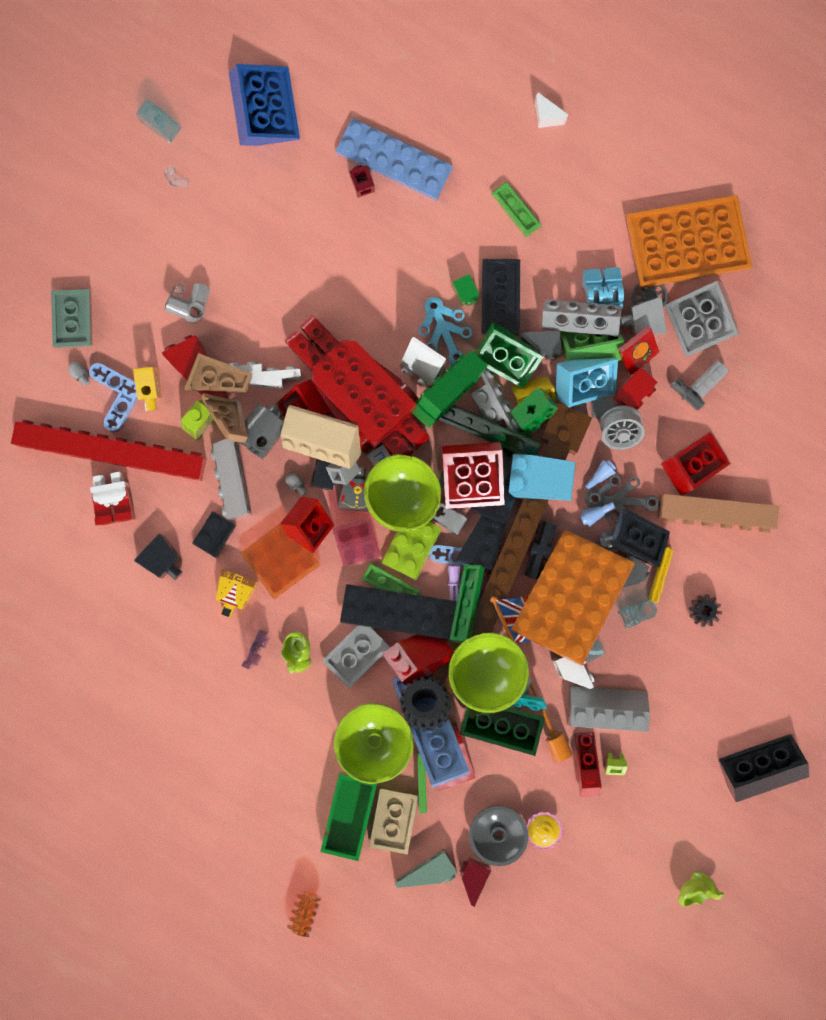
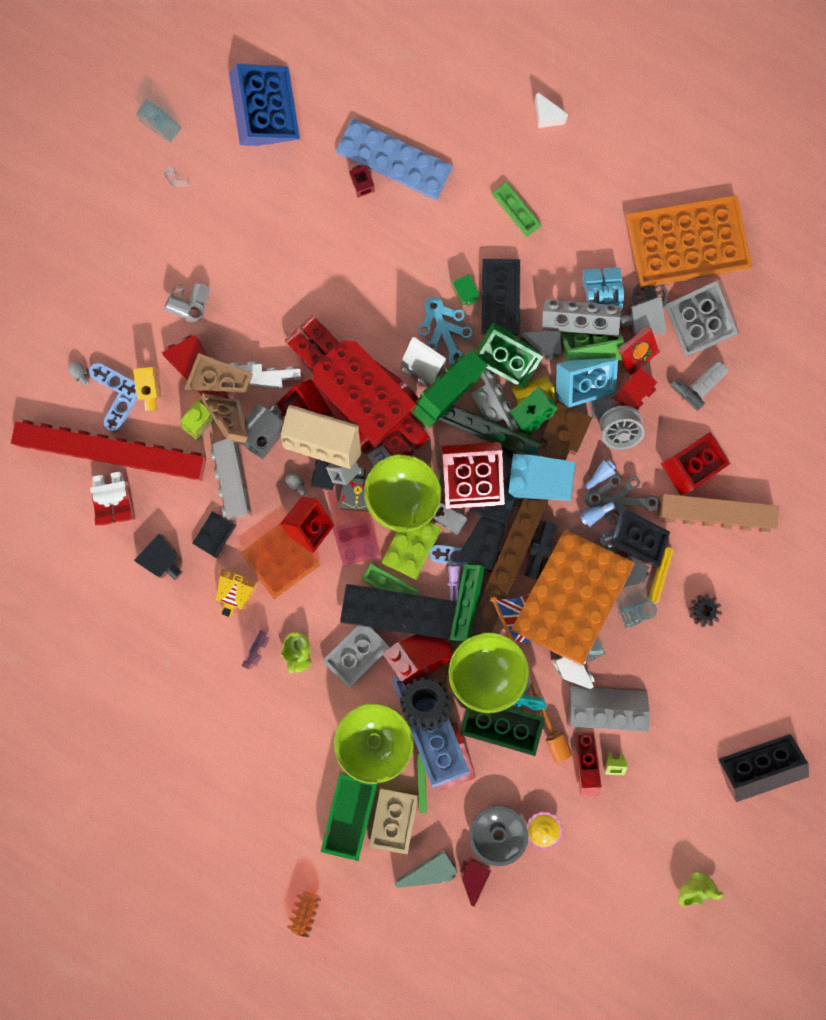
(71, 318): sand green plate -> none

